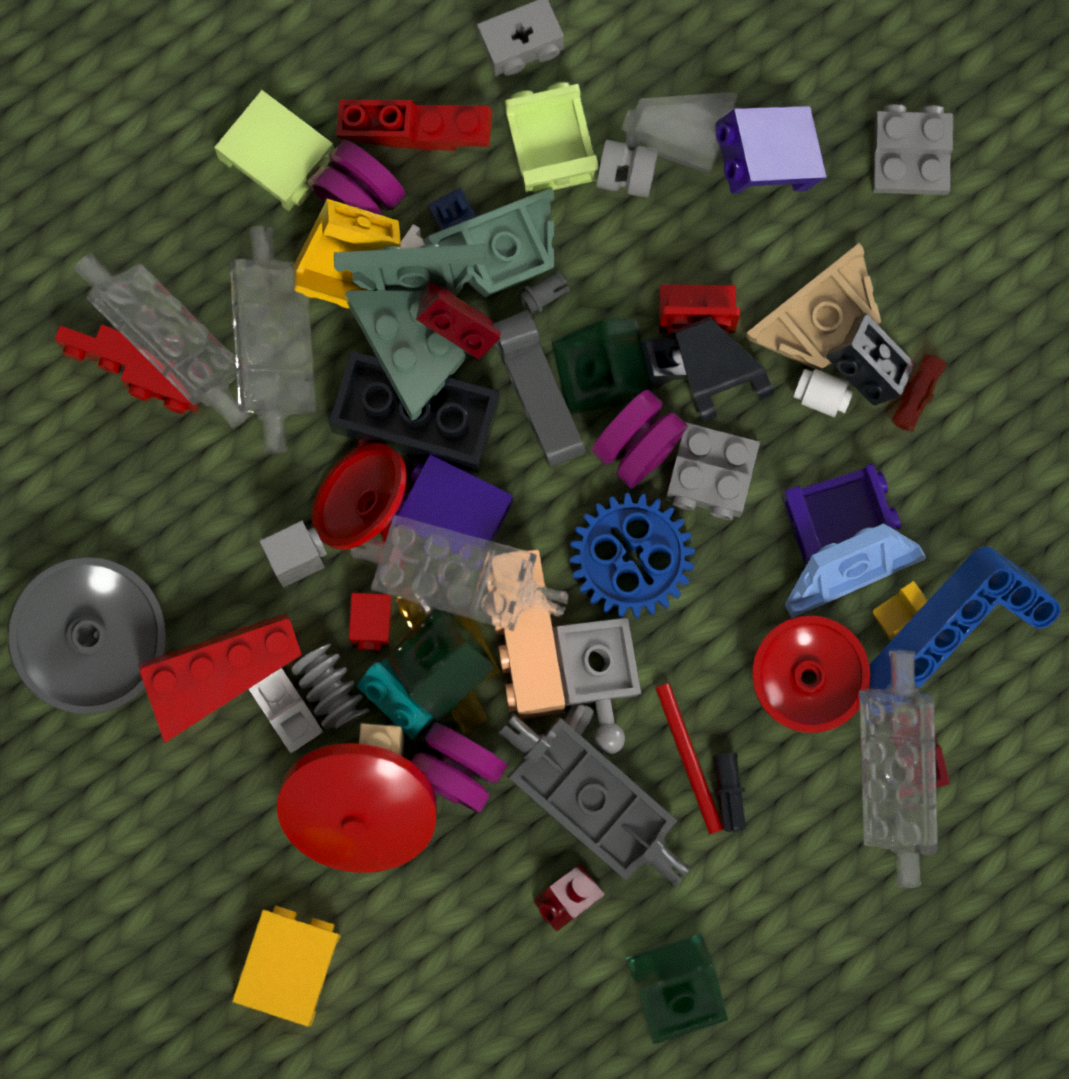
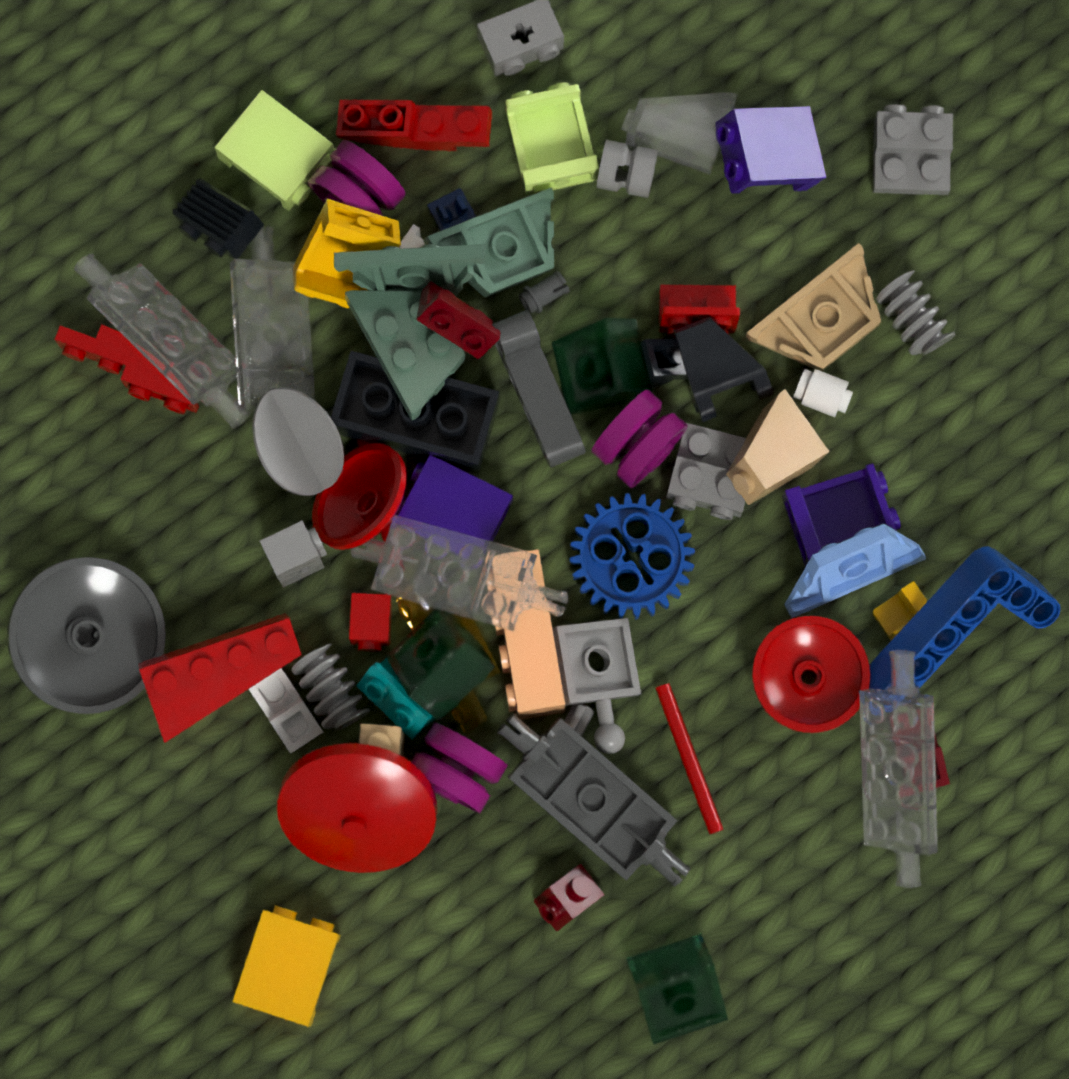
(216, 219): none -> black brick
(297, 442): none -> light grey piece
(729, 792): black axle -> none
(775, 450): none -> tan slope
(872, 361): black bracket -> none
(913, 315): none -> light grey piece
(918, 393): clear red pin -> none

